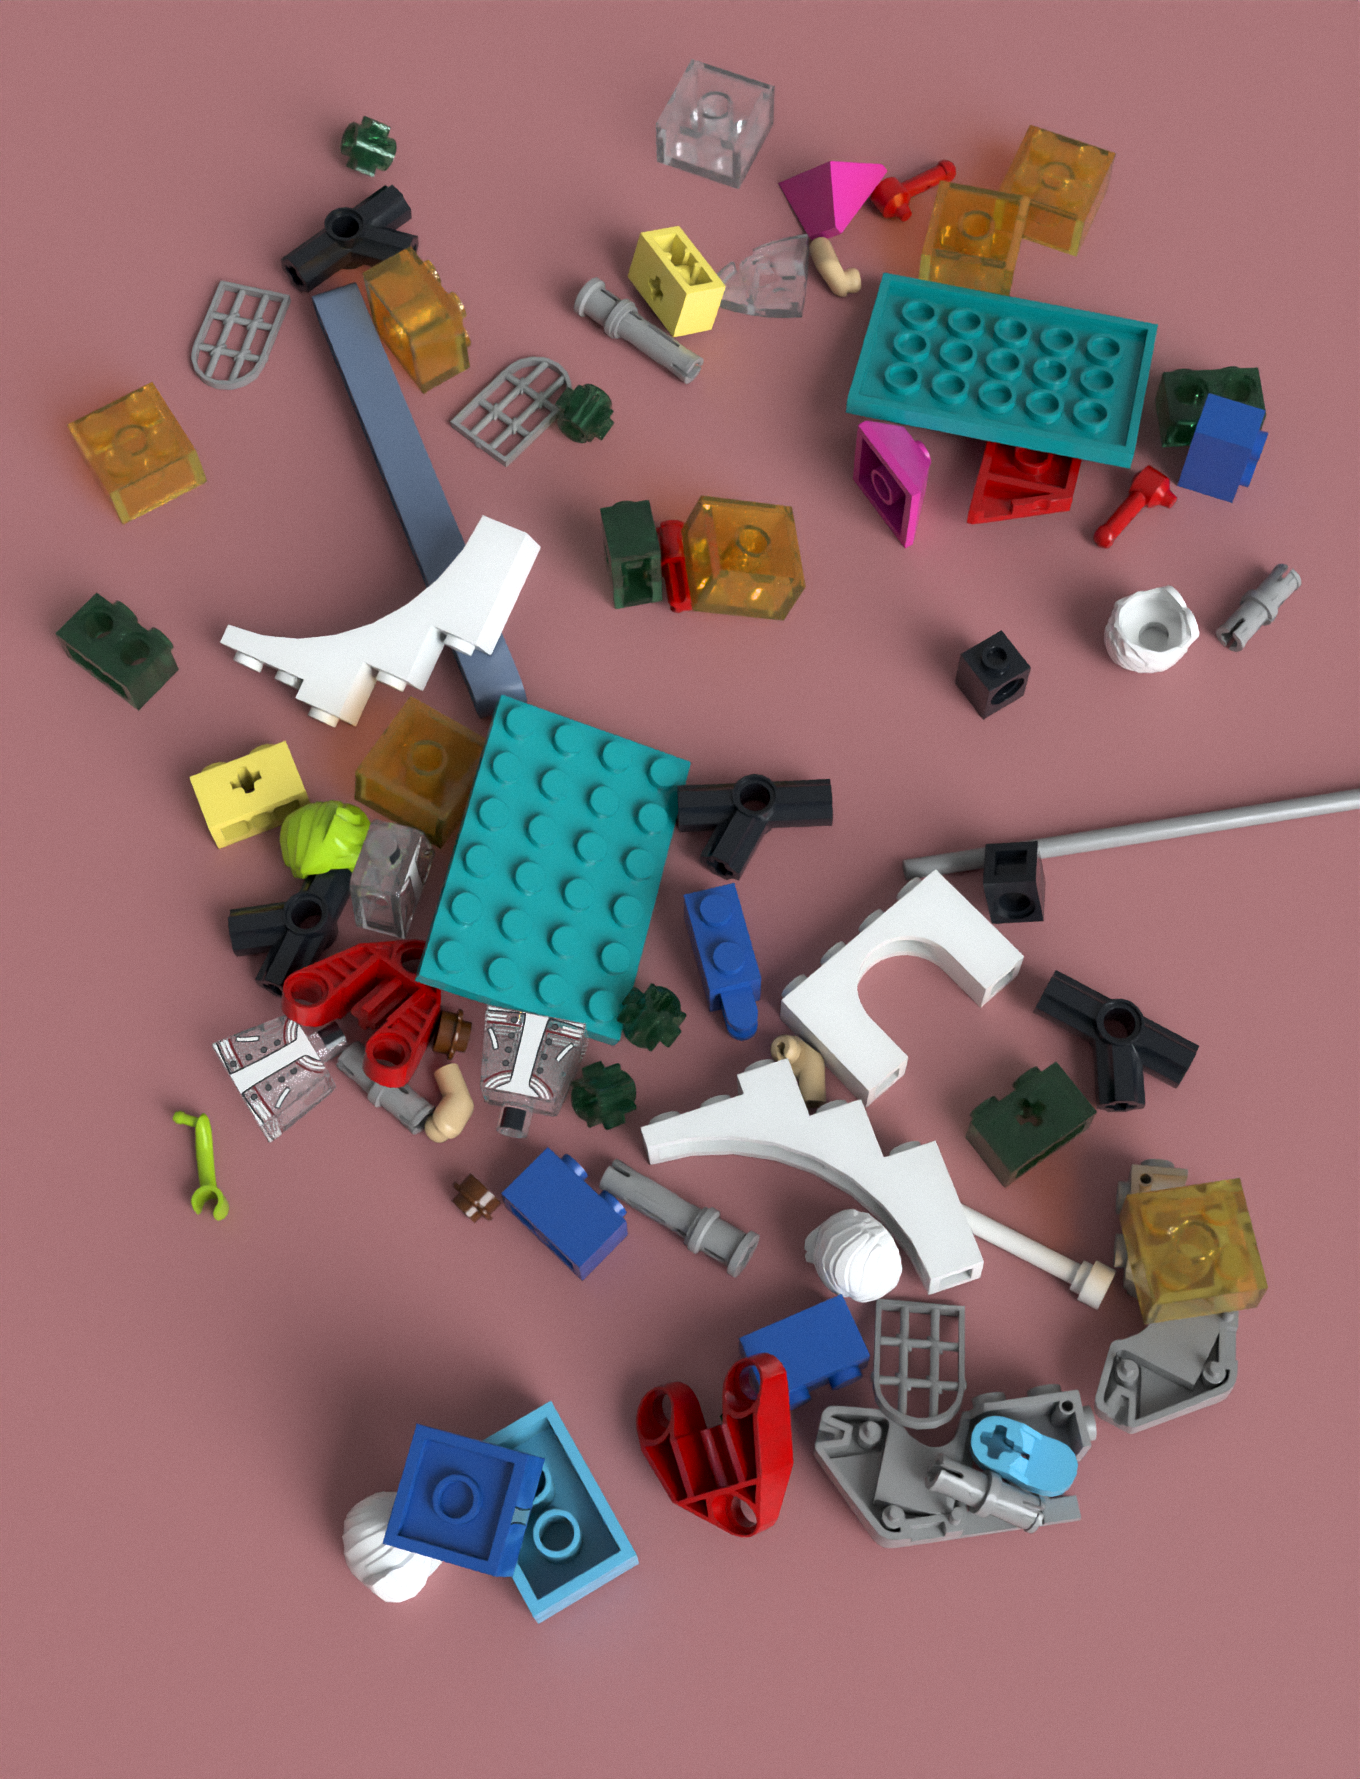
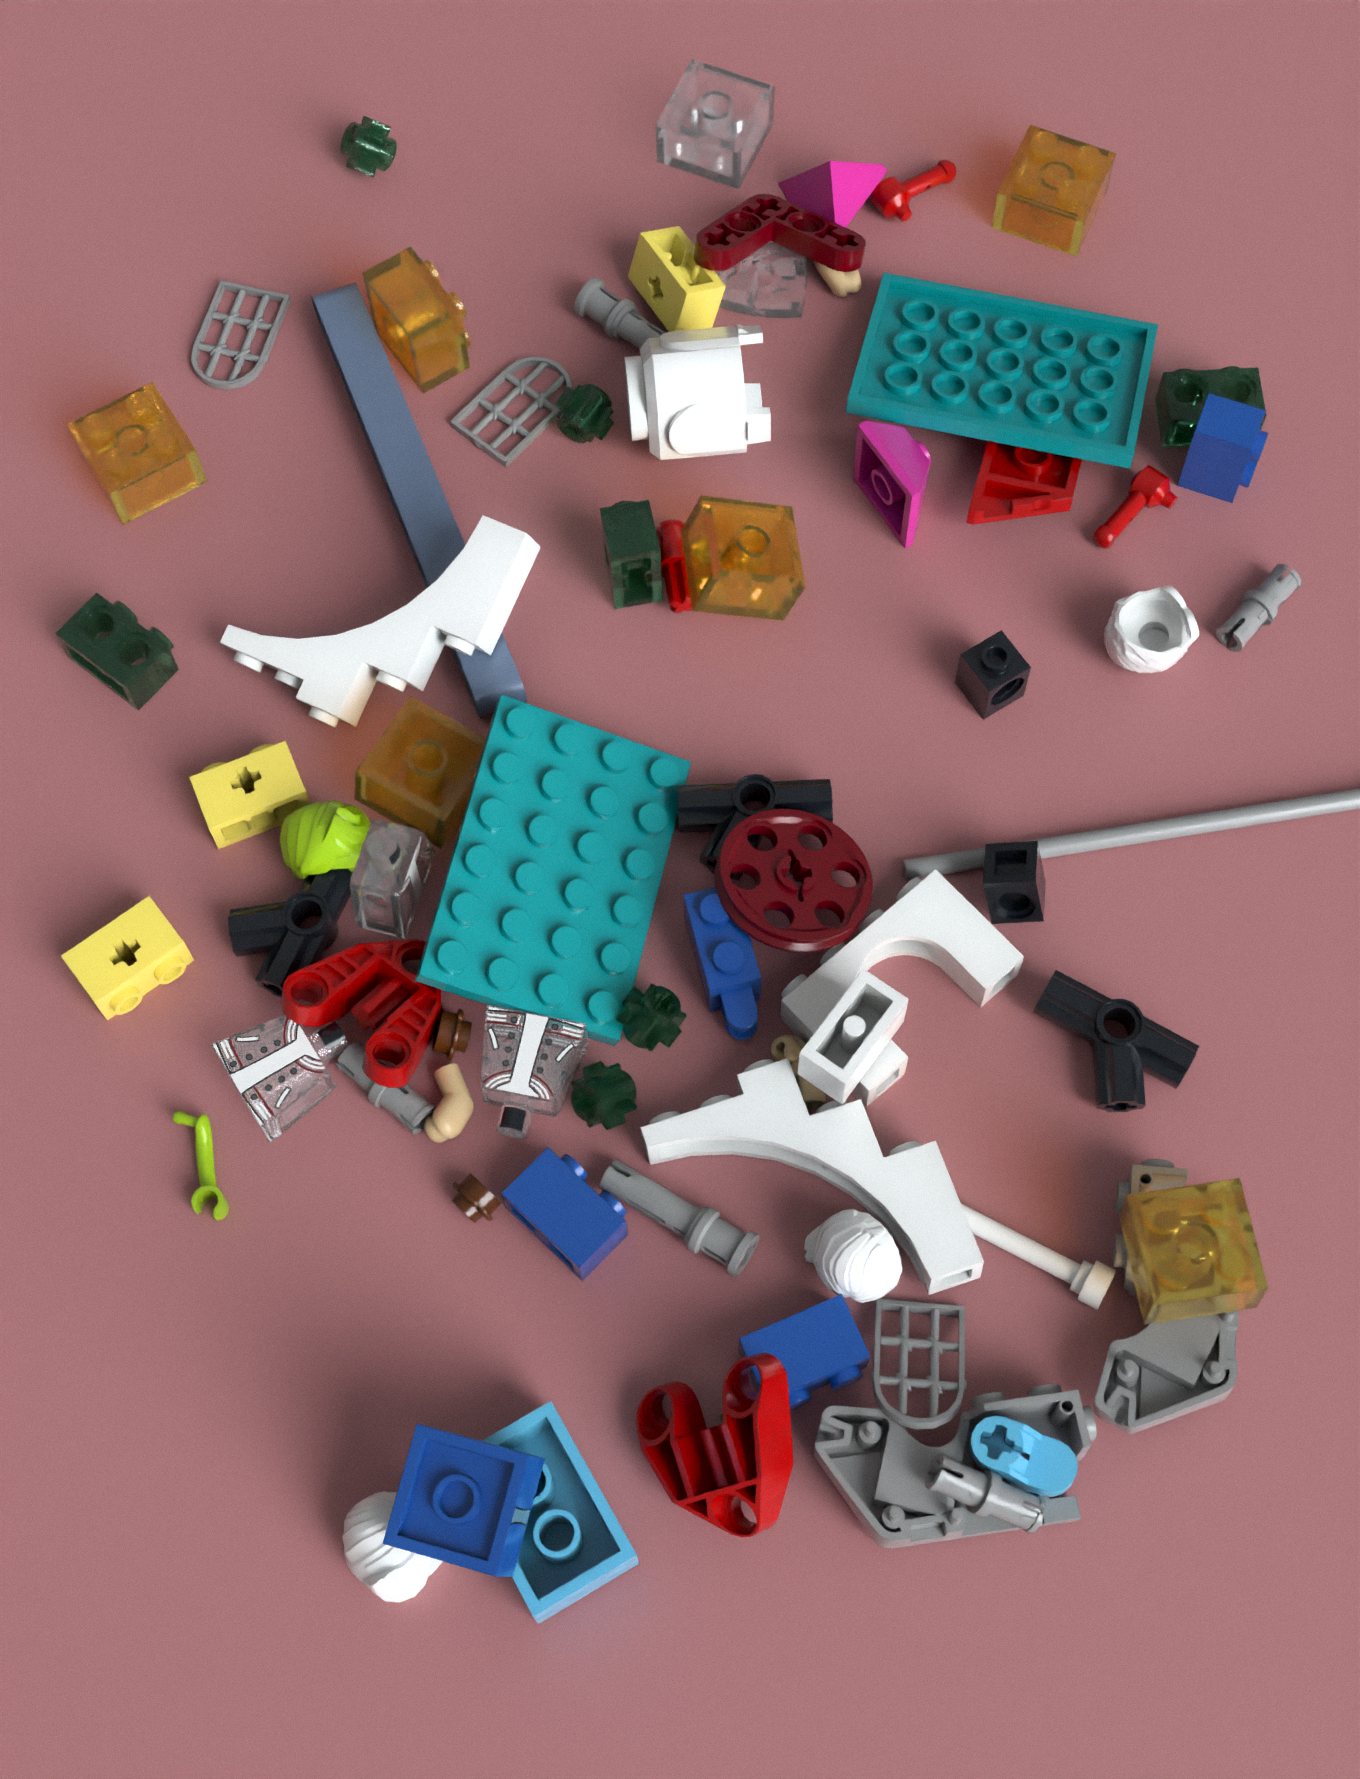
(135, 934): none -> light yellow brick
(352, 239): black piece -> none
(692, 394): none -> white piece
(776, 220): none -> dark red beam
(780, 893): none -> dark red wedge
(852, 1036): none -> white brick
(974, 238): clear yellow brick -> none
(1016, 1148): clear green brick -> none

